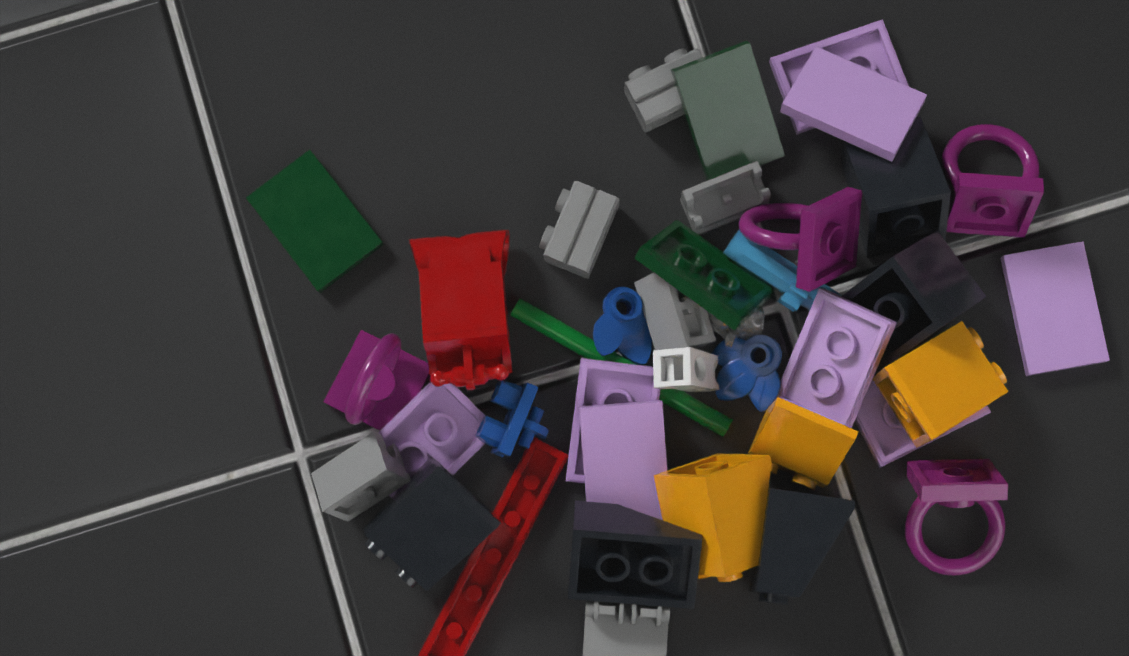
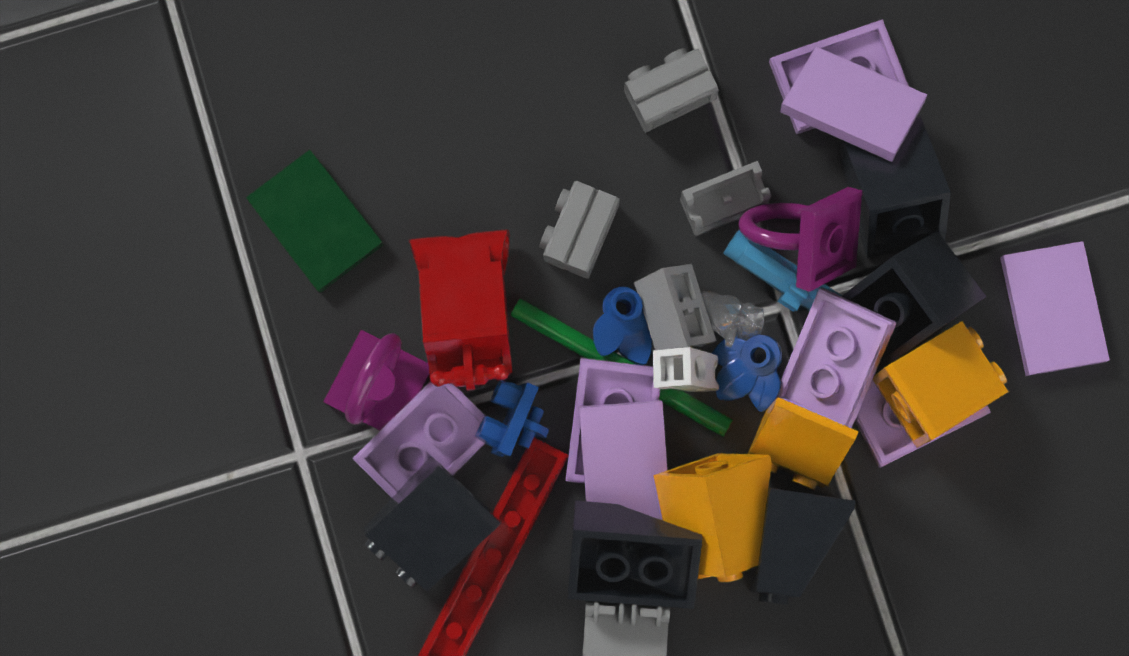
(359, 477): light grey hinge -> none
(704, 274): dark green tile -> none
(728, 110): tile -> none
(955, 485): magenta tile -> none
(992, 202): magenta tile -> none

